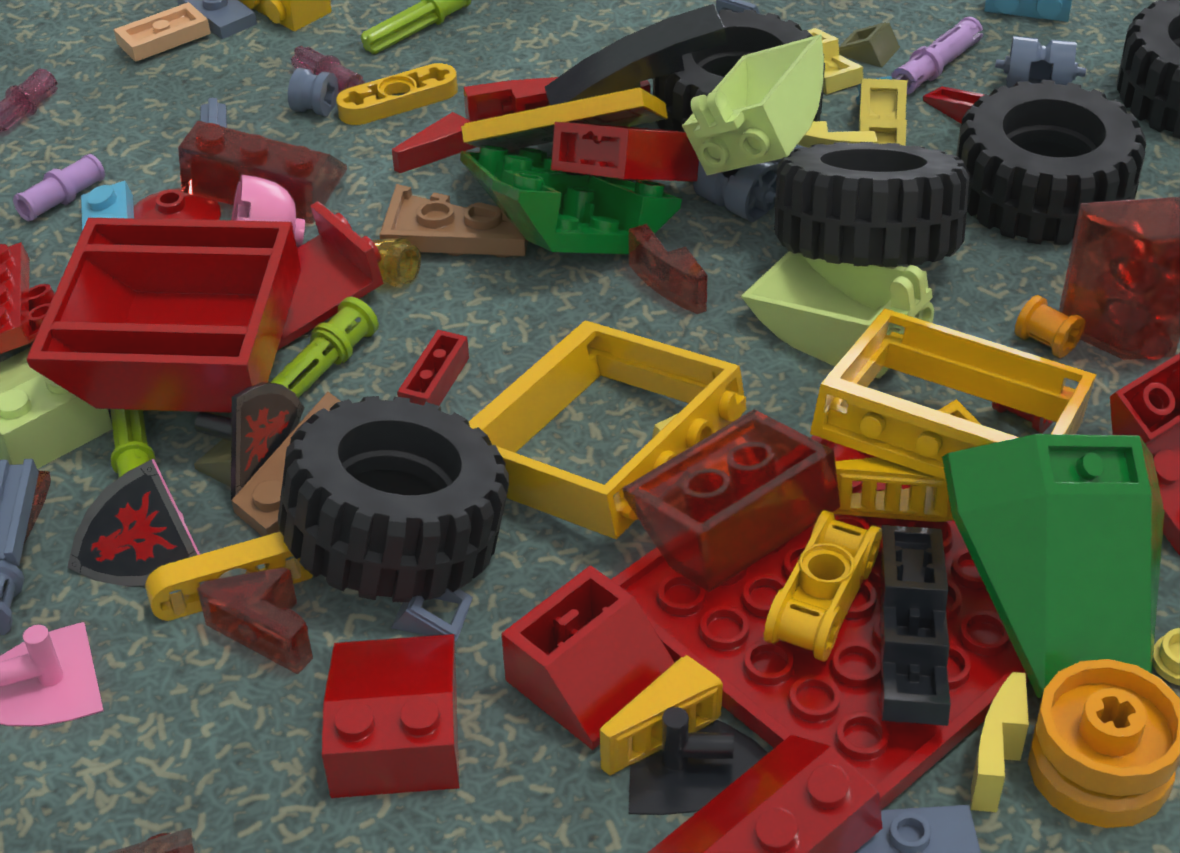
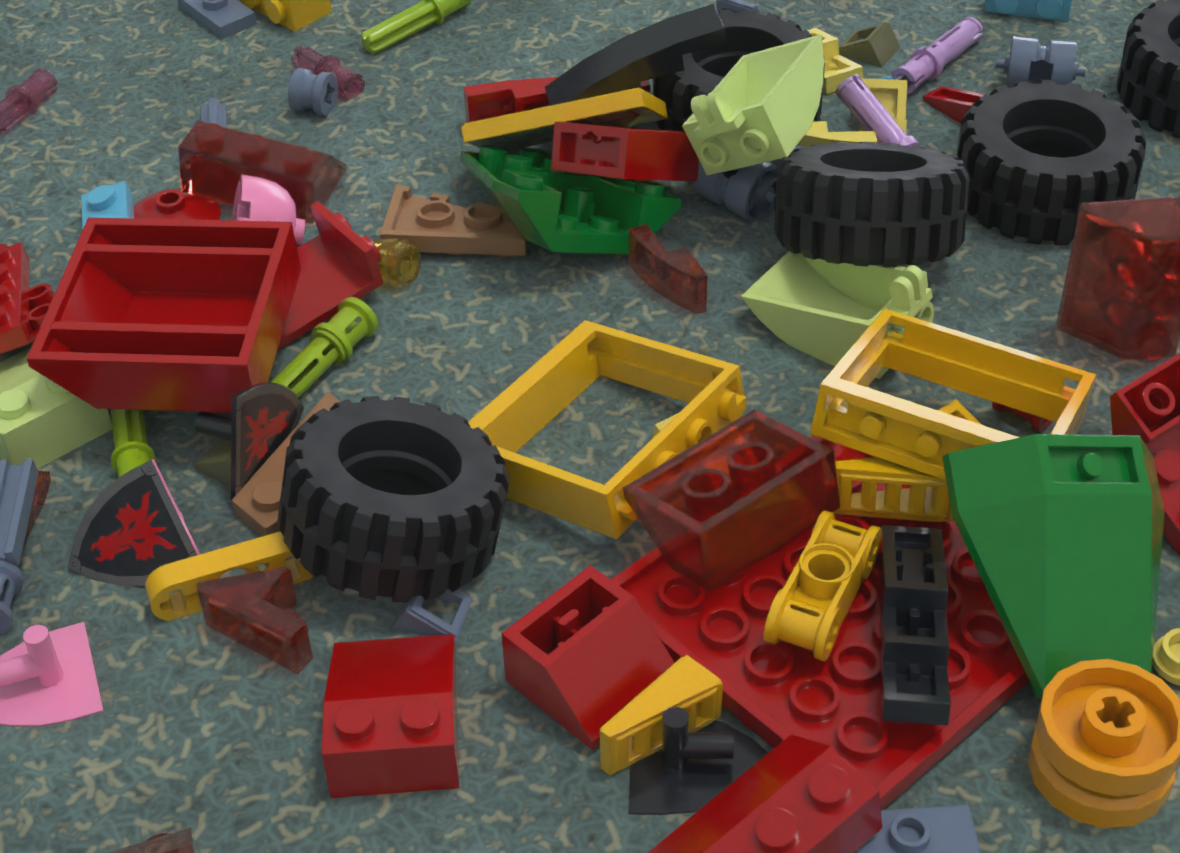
(58, 187): lavender pin -> none
(162, 31): light nougat plate -> none
(375, 99): yellow beam -> none
(431, 144): red piece -> none
(436, 369): red piece -> none
(871, 112): none -> lavender pin
(1000, 739): light yellow slope -> none
(1049, 326): light orange bush -> none

